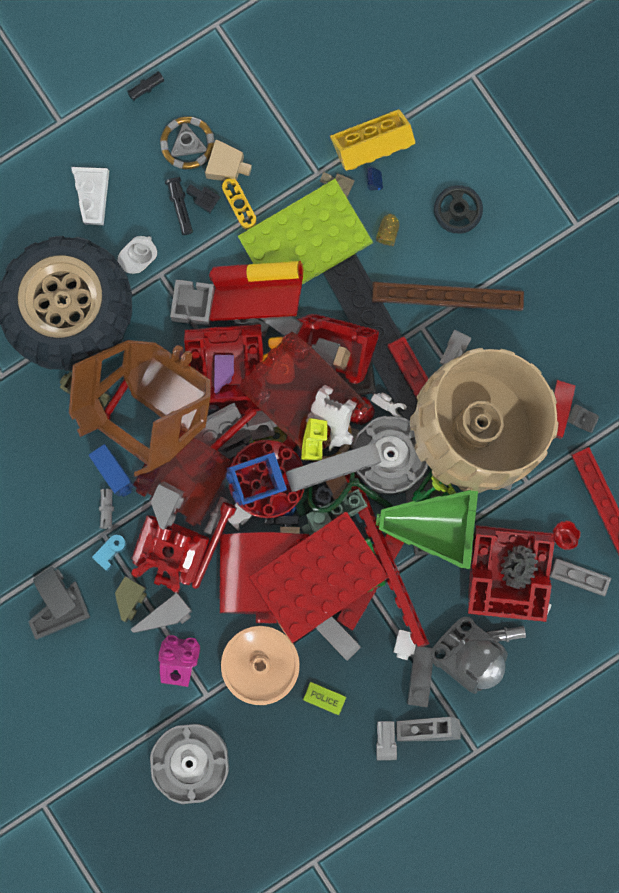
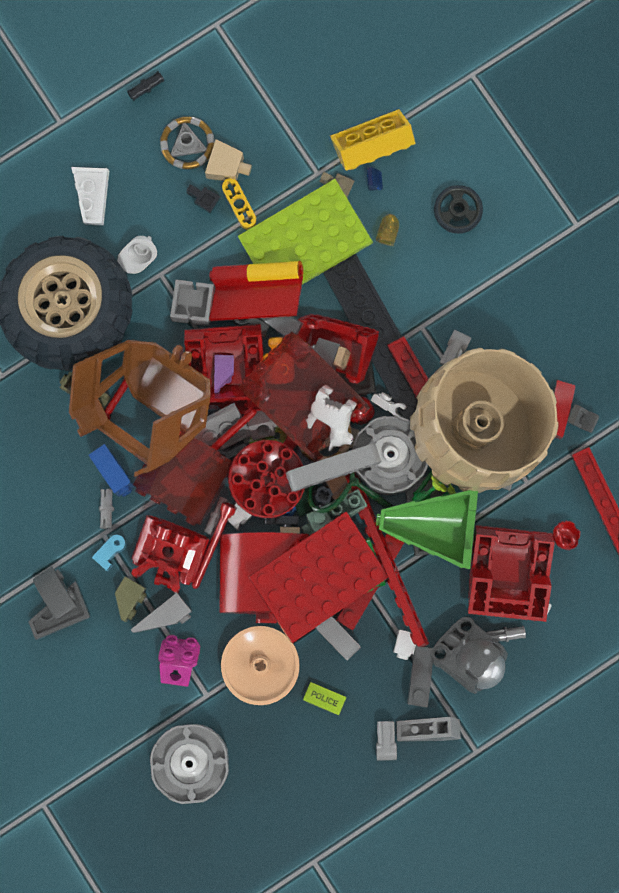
(165, 502): light grey slope -> none
(177, 197): black pin -> none
(274, 472): blue window -> none
(313, 438): neon yellow slope -> none
(448, 296): reddish brown tile -> none
(520, 565): dark grey gear -> none
(580, 577): light grey tile -> none

